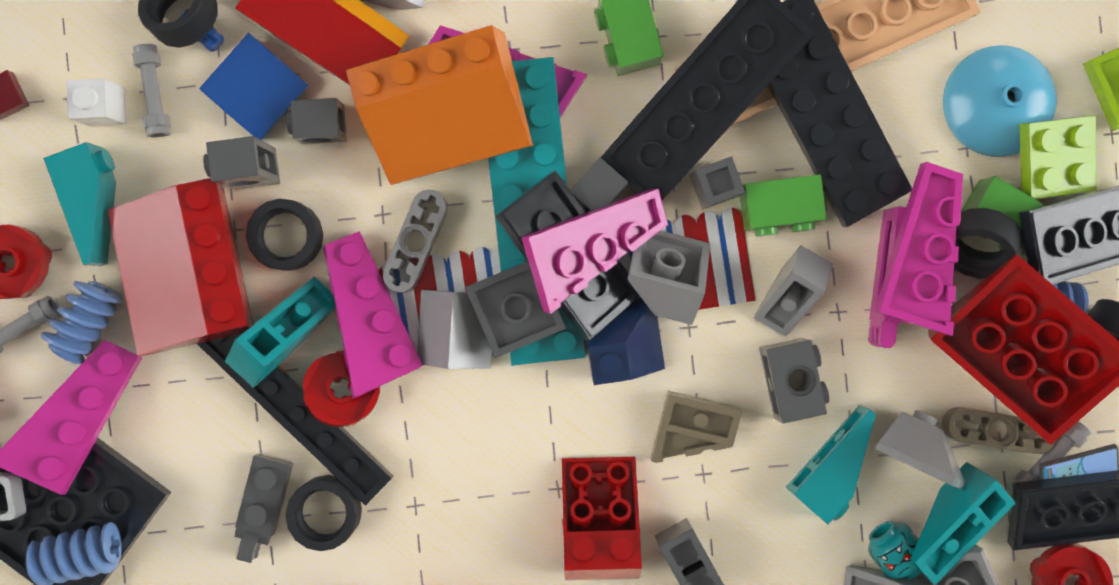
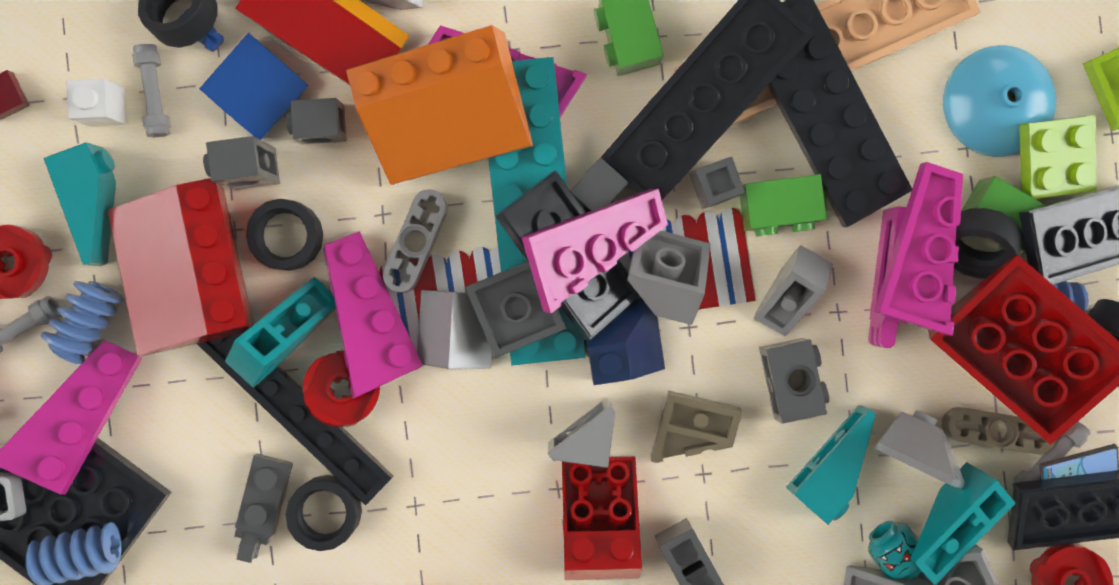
(586, 439): none -> light grey slope

